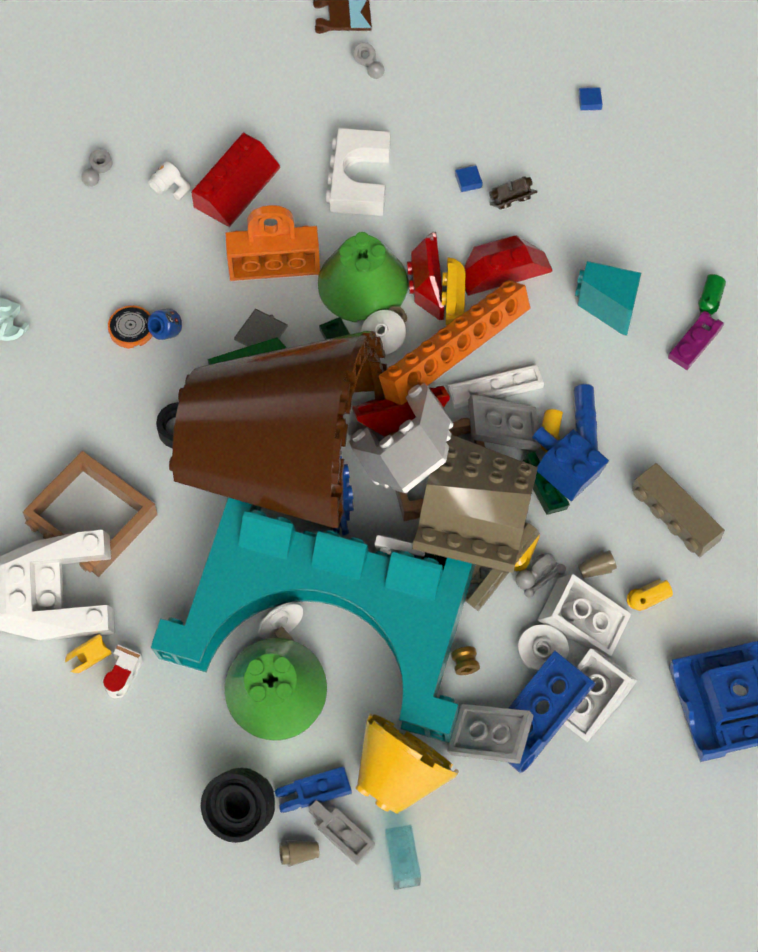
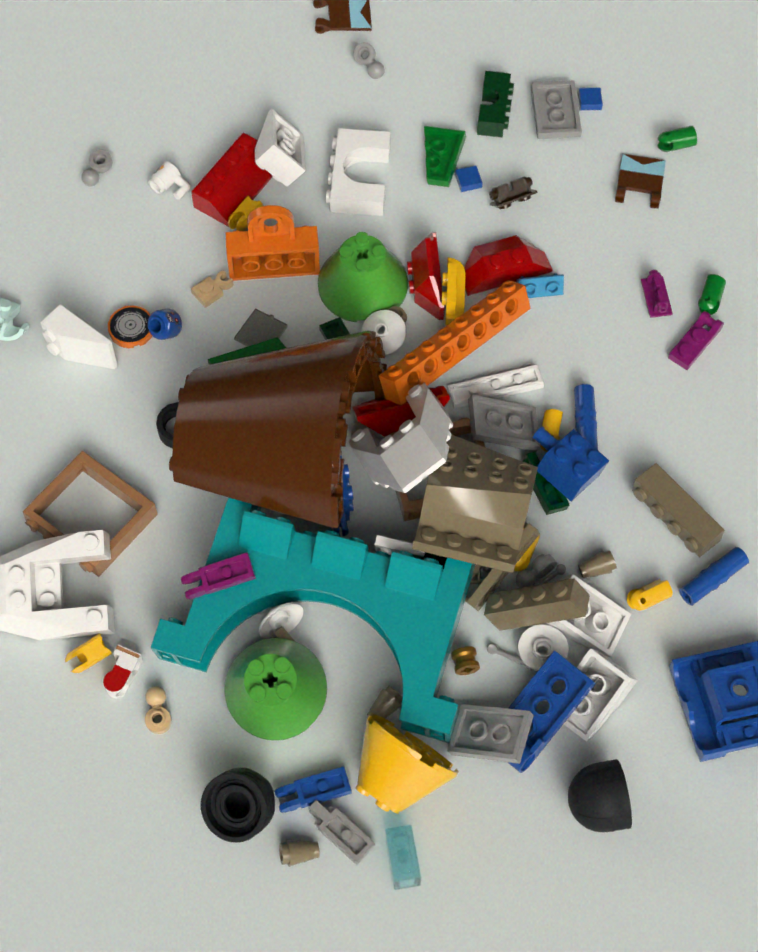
(76, 340): none -> white slope
(156, 697): none -> tan plate
(211, 290): none -> tan plate
(220, 576): none -> magenta hinge
(239, 217): none -> yellow piece
(280, 149): none -> white slope
(386, 703): none -> dark tan cone
(442, 154): none -> green wing
(492, 649): none -> light grey hinge
(493, 117): none -> dark green arch
(537, 604): none -> dark tan brick
(543, 286): none -> dark azure hinge
(556, 109): none -> light grey plate
(601, 797): none -> black piece
(608, 294): teal slope -> none
(641, 175): none -> reddish brown flag
(656, 295): none -> magenta hinge
(677, 139): none -> green piece
(714, 576): none -> blue axle

